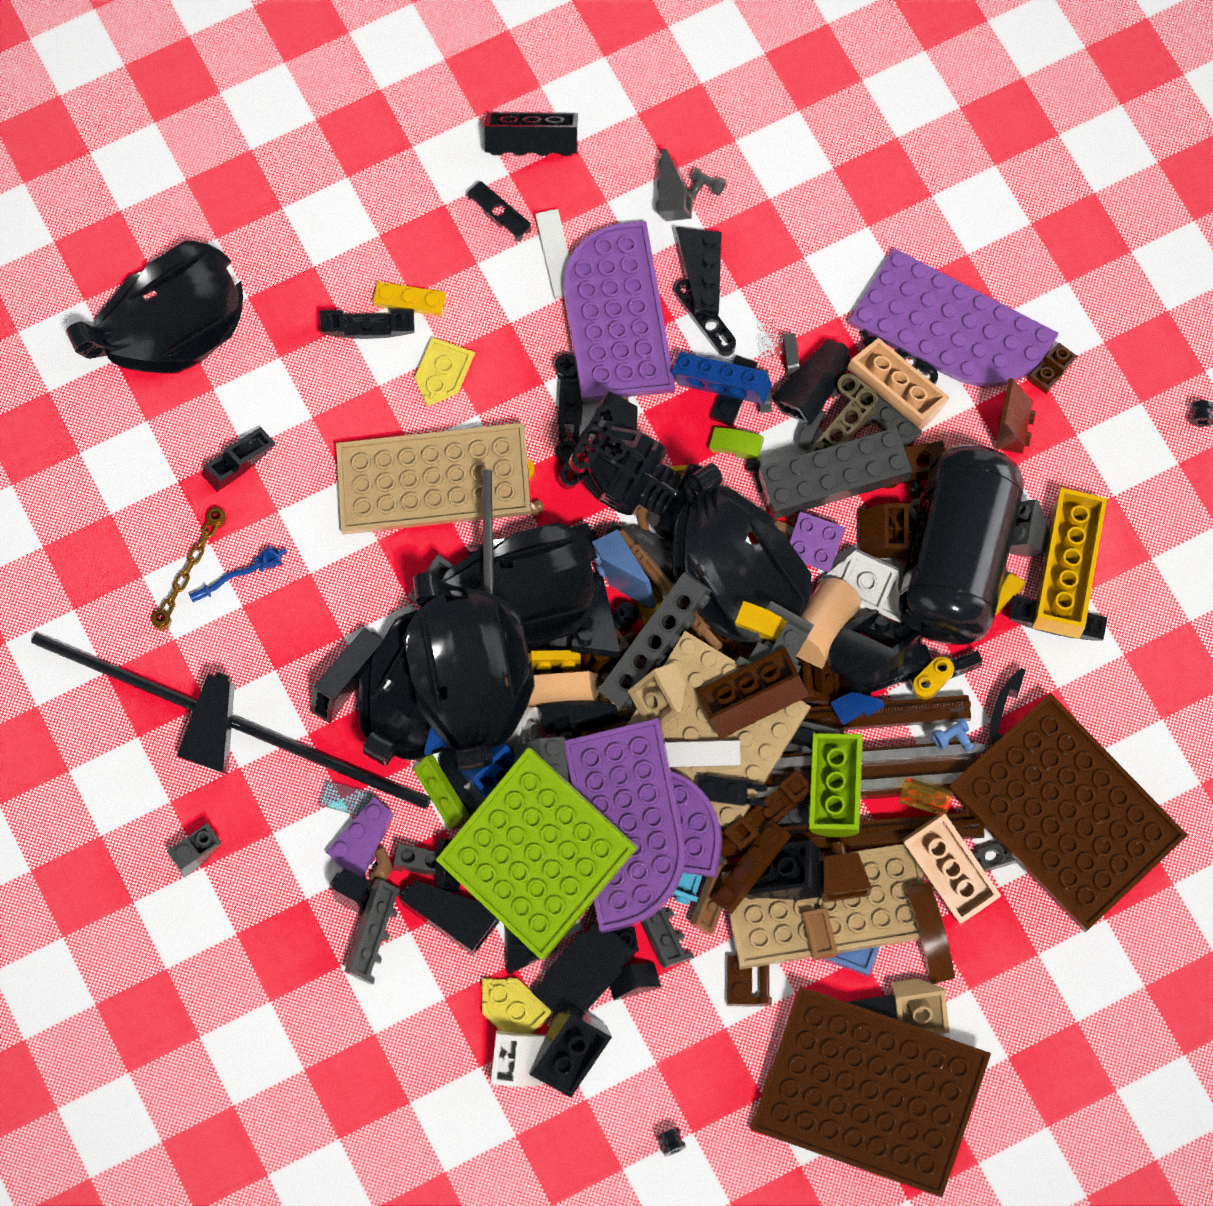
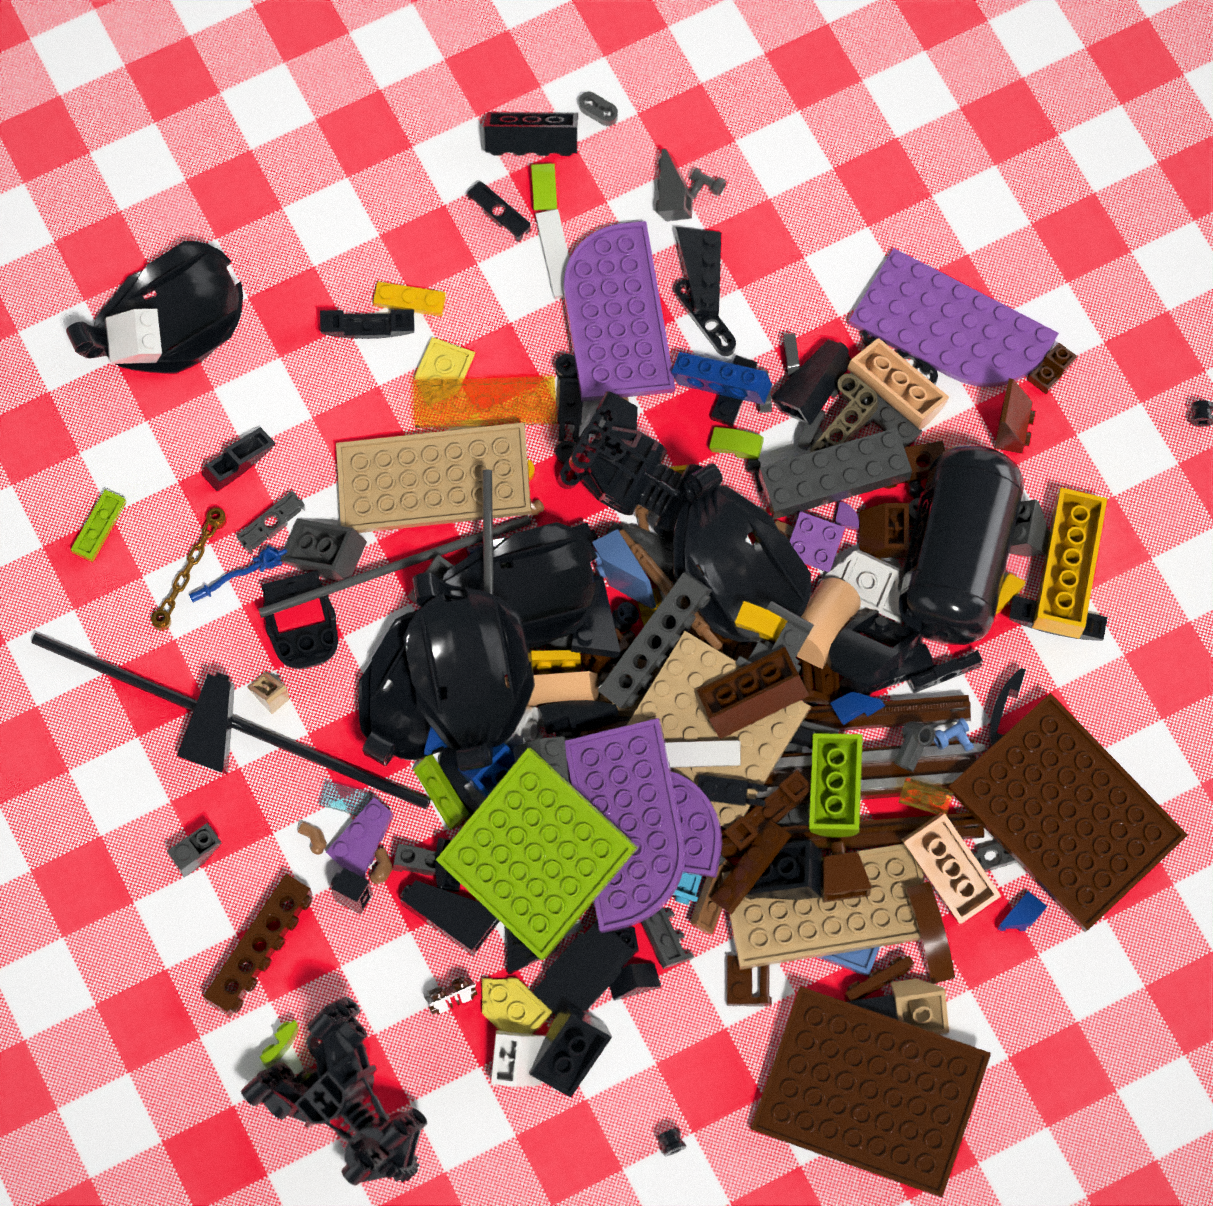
(98, 525): none -> lime plate
(134, 337): none -> white slope
(257, 532): none -> dark grey piece
(269, 692): none -> tan slope
(285, 1037): none -> lime slope
(287, 890): none -> reddish brown brick
(306, 645): none -> black slope
(316, 836): none -> medium nougat arm
(324, 548): none -> dark grey slope
(337, 1090): none -> black connector
(343, 676): black slope -> none
(372, 931): dark grey hinge -> none
(390, 568): none -> dark grey piece
(463, 986): none -> reddish brown hinge
(484, 402): none -> clear yellow plate
(544, 187): none -> lime slope
(598, 108): none -> dark grey beam
(659, 693): tan slope -> none
(769, 340): clear plate -> none
(820, 934): medium nougat tile -> none
(847, 516): none -> medium lavender tile
(879, 979): none -> reddish brown plate
(915, 737): none -> dark grey piece
(934, 677): yellow plate -> none
(1024, 913): none -> blue slope

